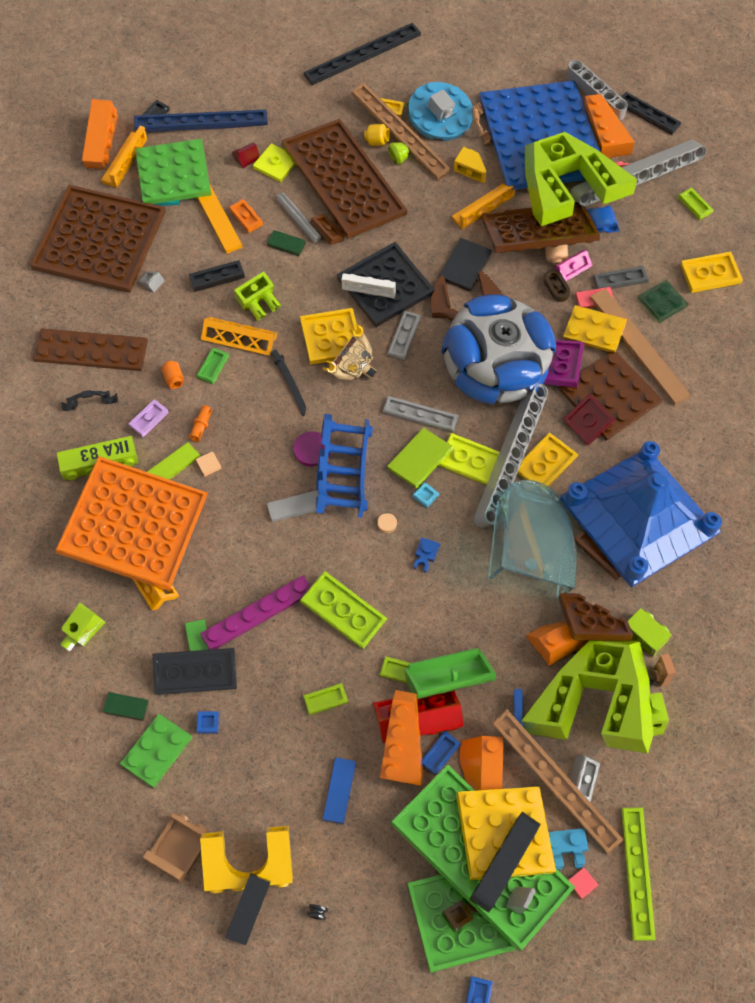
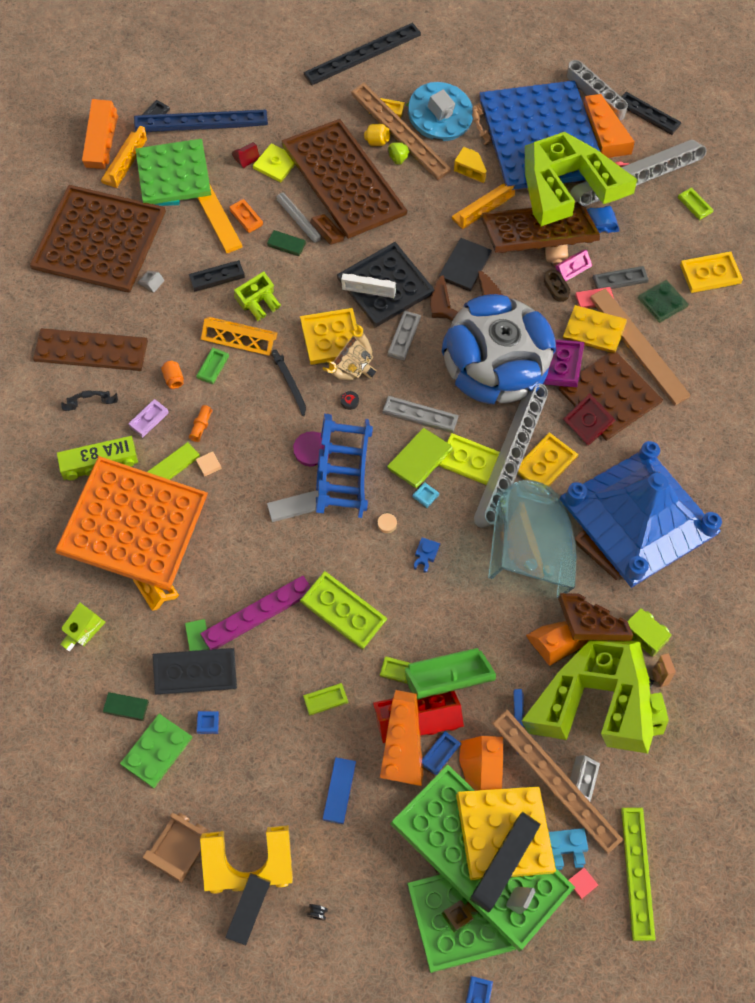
(349, 400): none -> black tile

